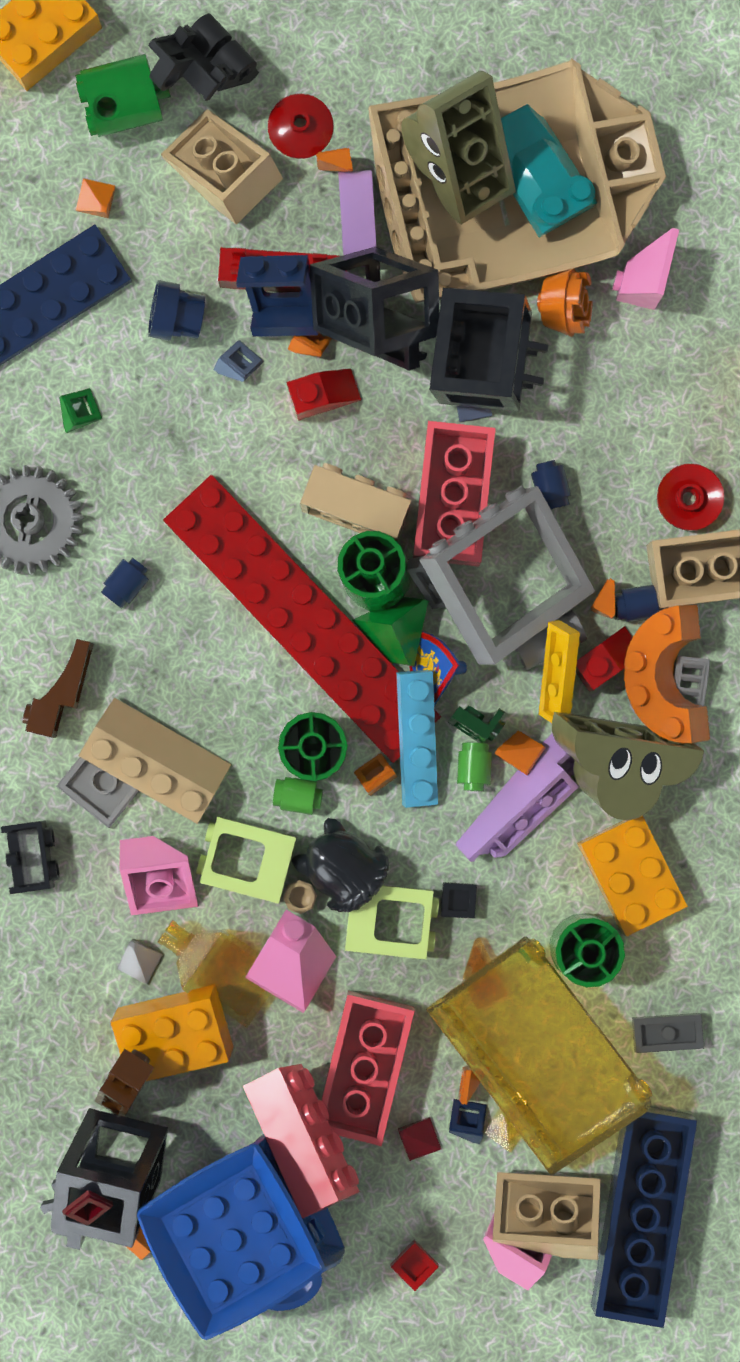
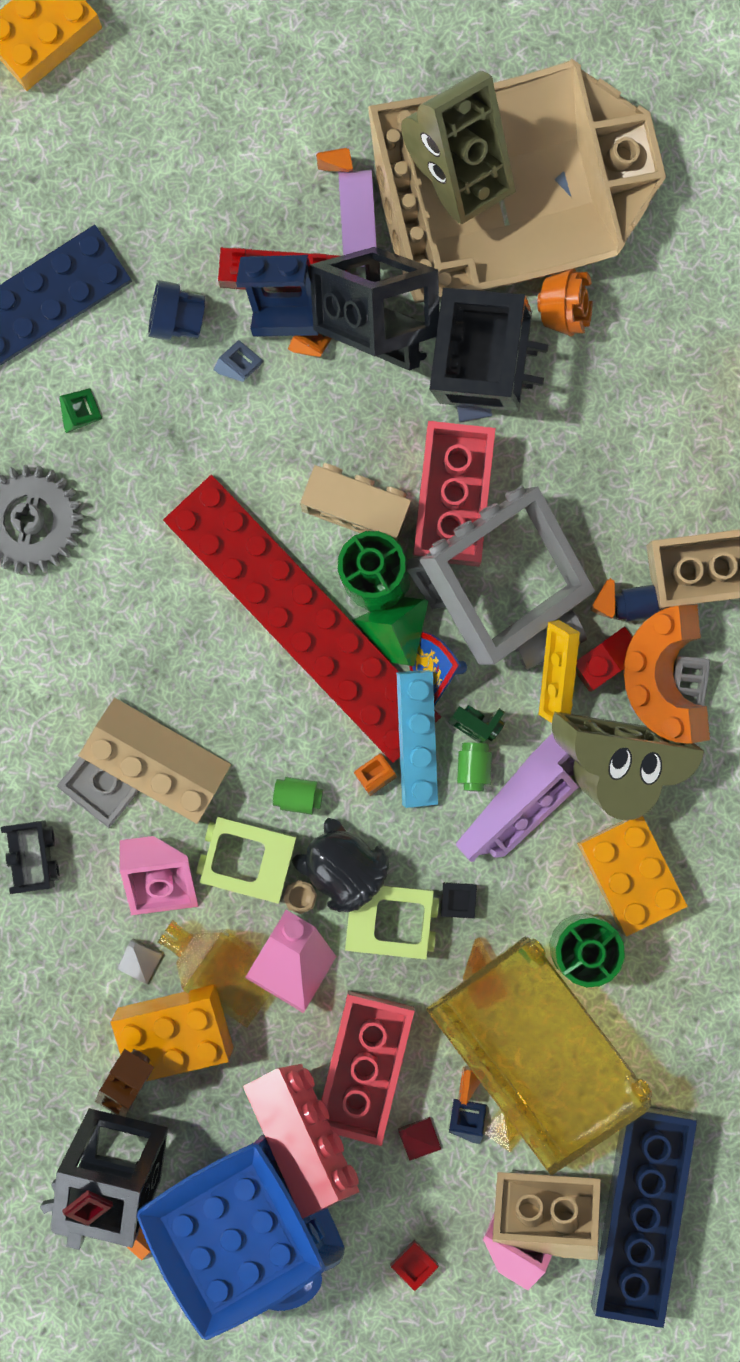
(45, 714): reddish brown slope -> none
(95, 198): orange slope -> none
(125, 582): dark blue brick -> none
(132, 94): green cylinder -> none
(202, 57): black plate -> none
(223, 166): tan slope -> none
(305, 140): red dish -> none
(307, 730): green cylinder -> none
(322, 392): red slope -> none
(520, 752): orange slope -> none
(543, 173): teal slope -> none
(552, 483): dark blue brick -> none
(647, 273): bright pink slope -> none
(667, 1033): dark grey plate -> none
(694, 480): red dish -> none

